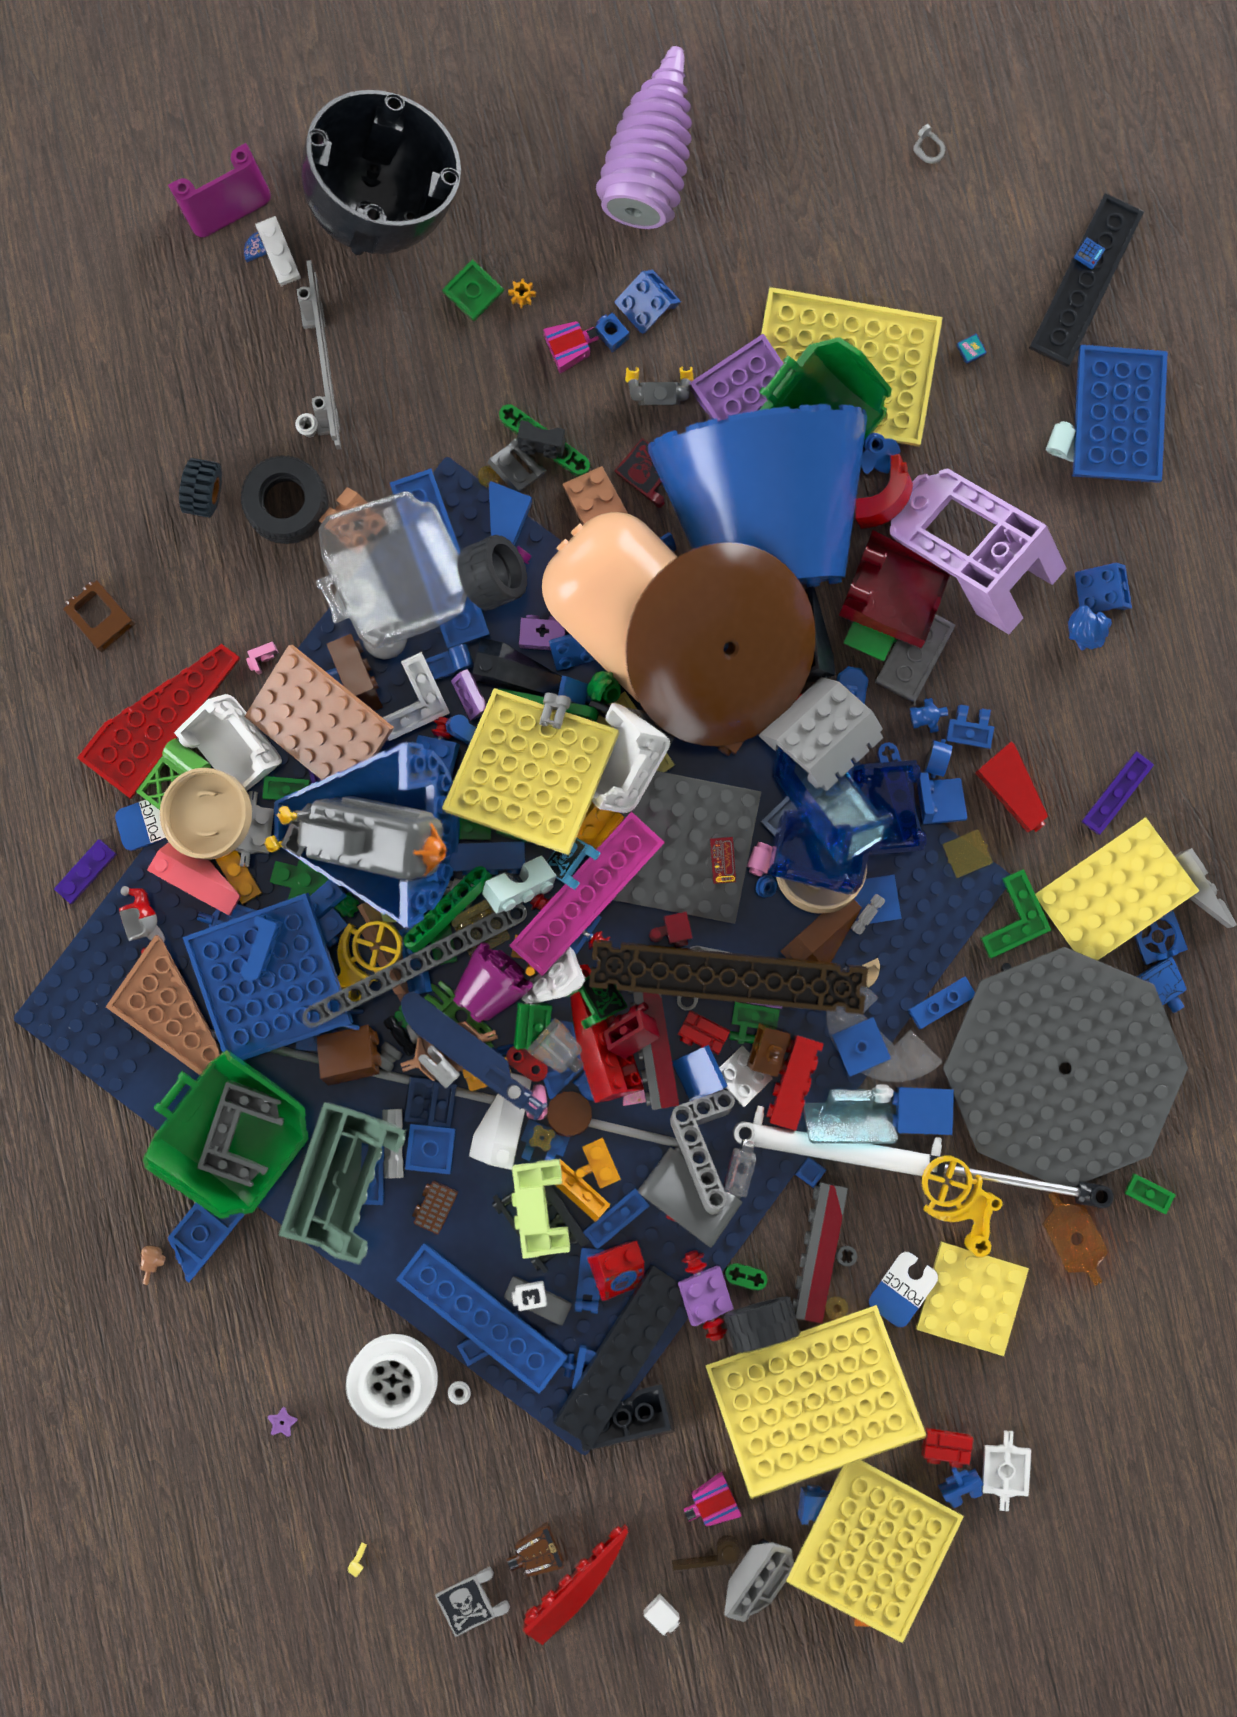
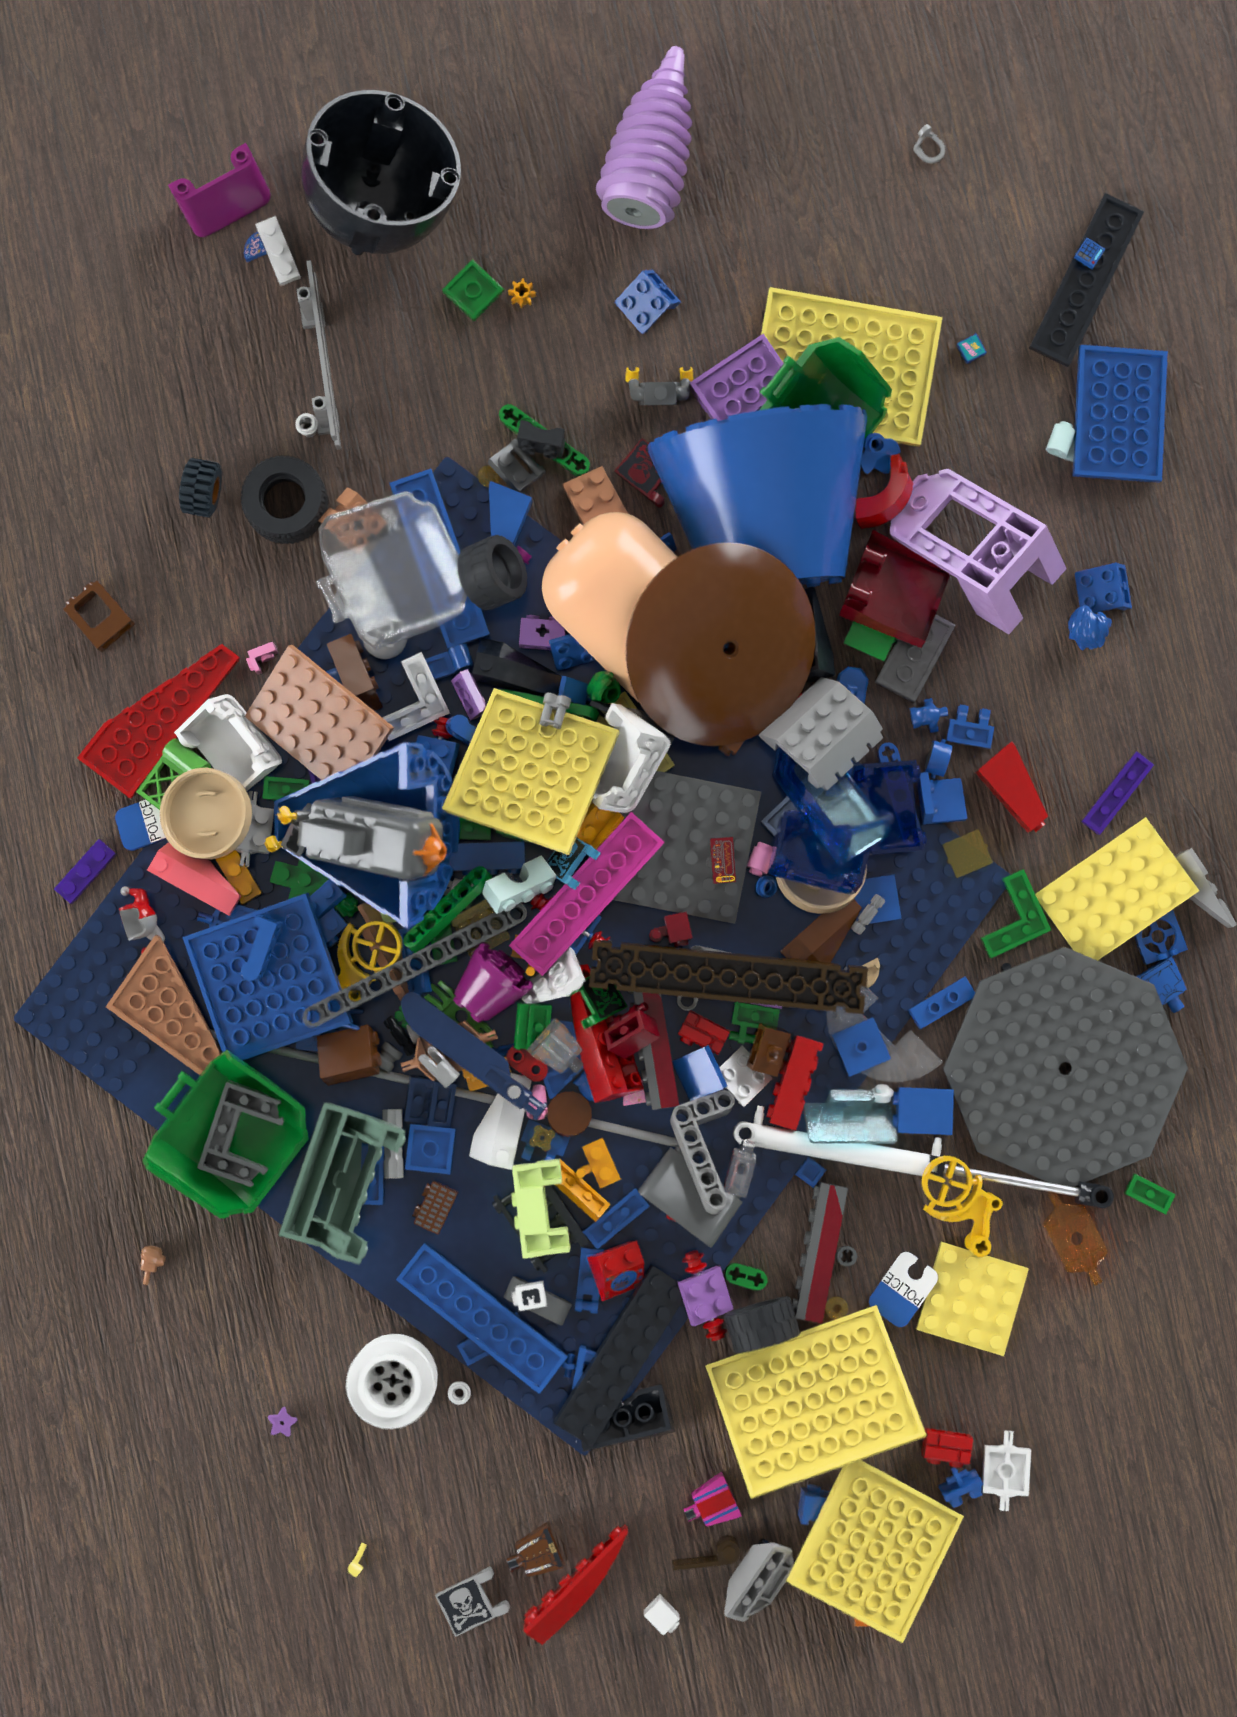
(199, 1237): blue wing -> none
(569, 344): torso -> none
(612, 341): blue brick -> none

